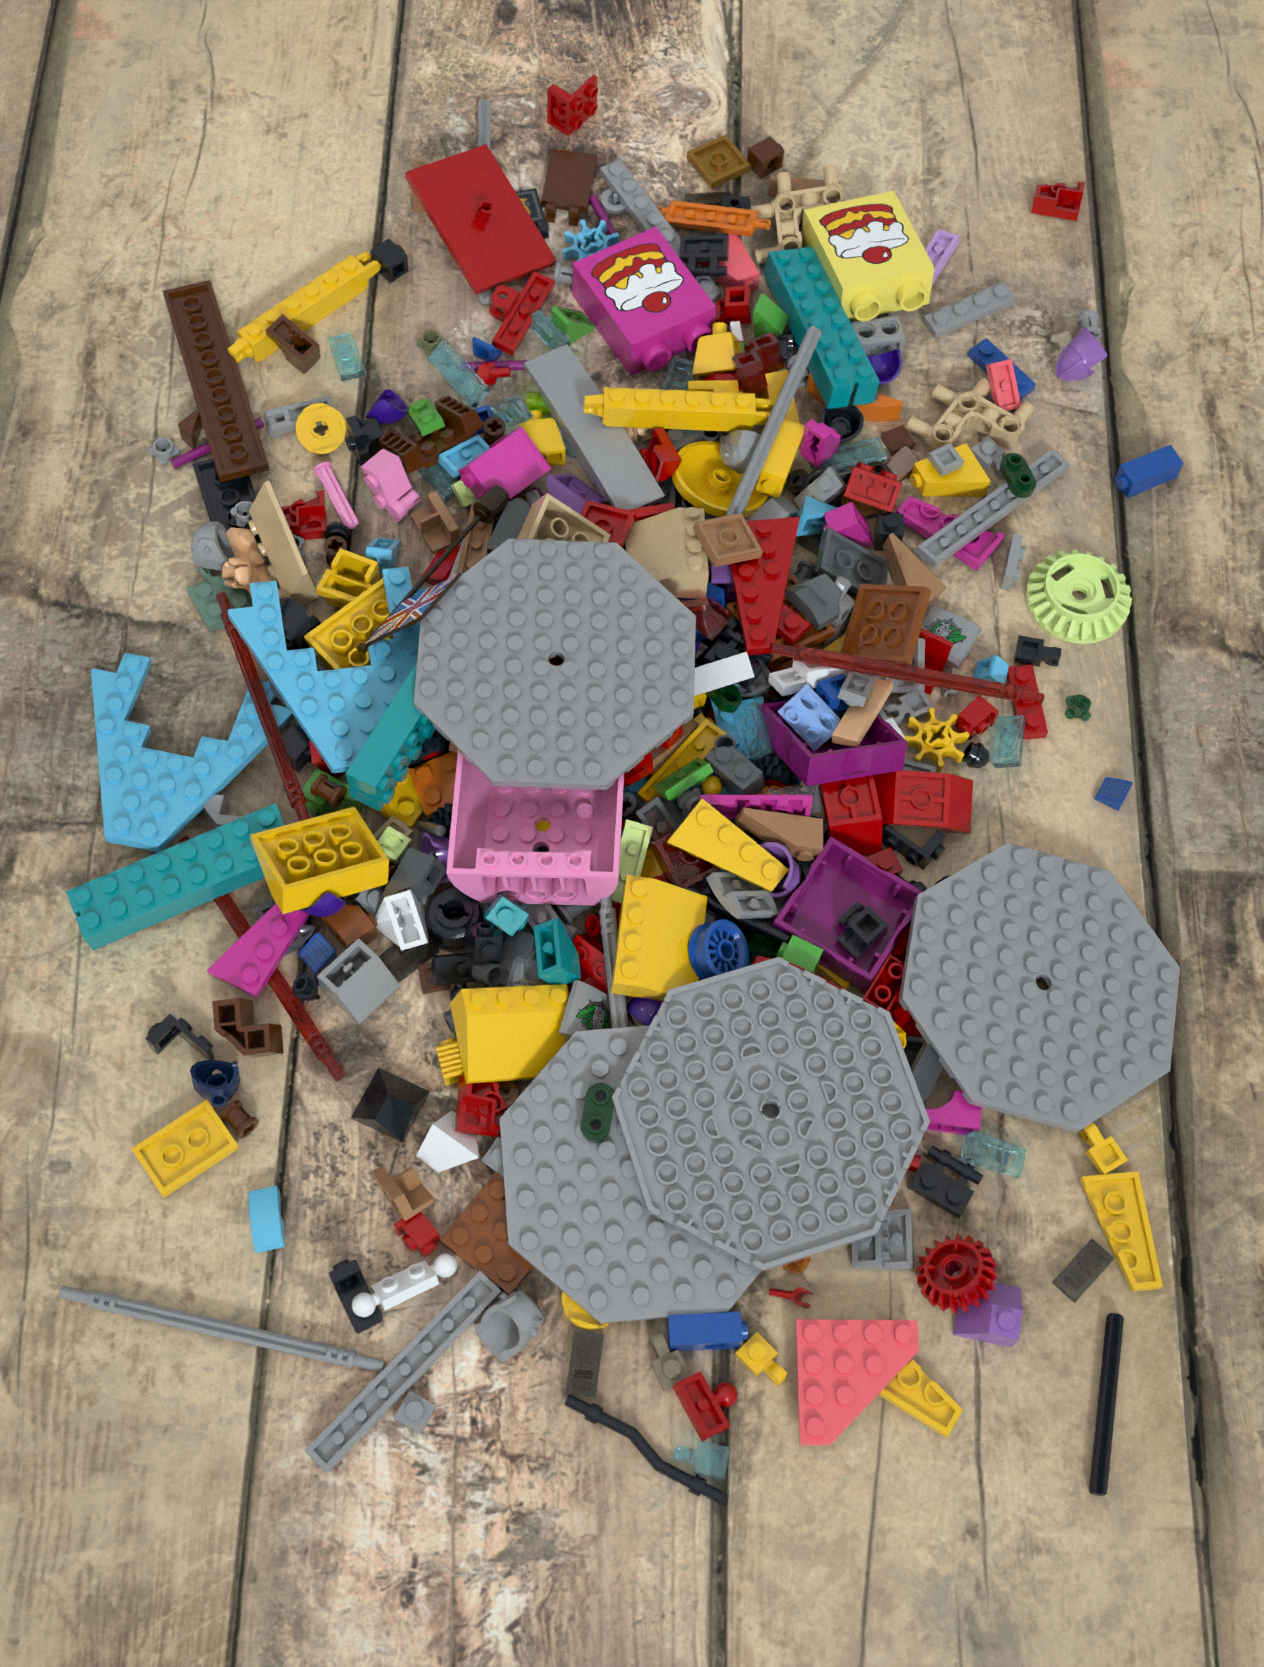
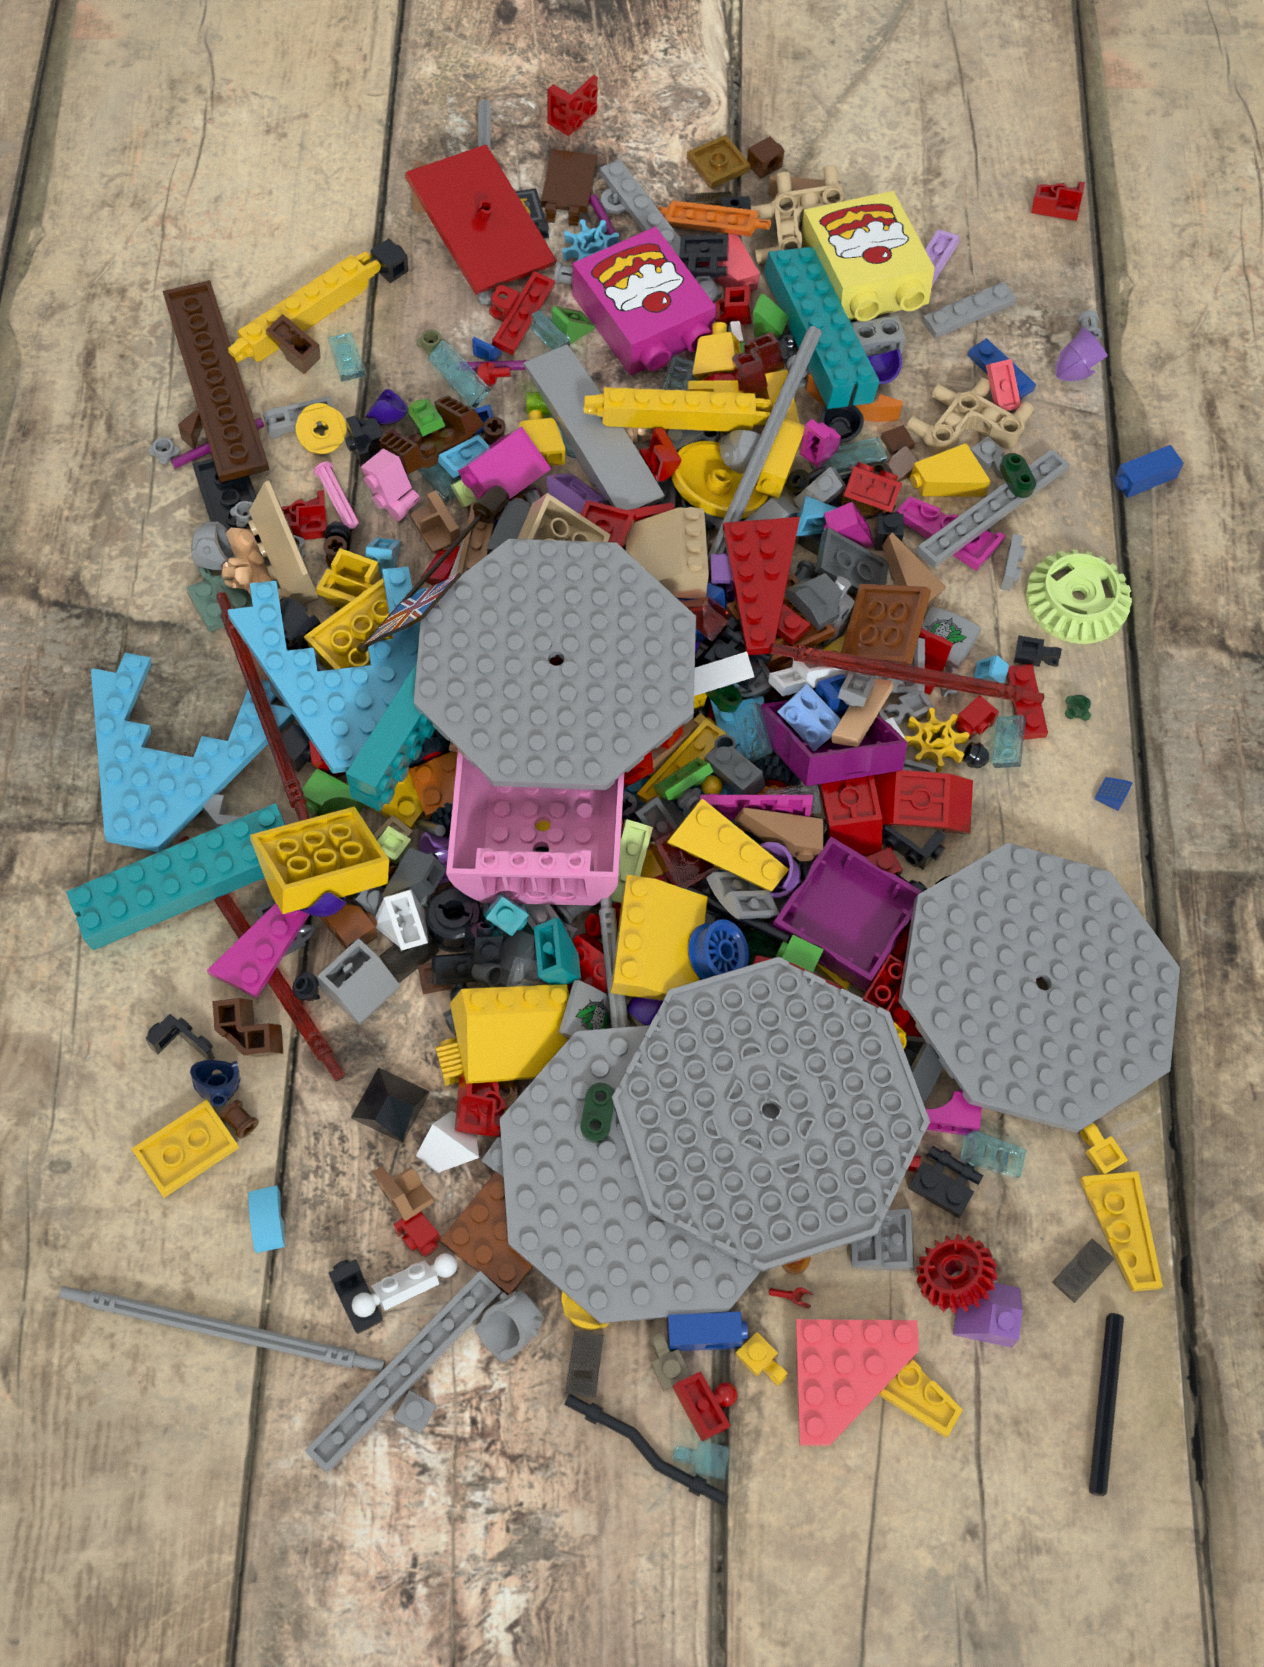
(317, 953): blue slope -> none
(328, 790): reddish brown bush -> none
(511, 411): clear light blue plate -> none
(727, 540): medium nougat plate -> none
(862, 930): black brick -> none
(945, 459): light grey plate -> none

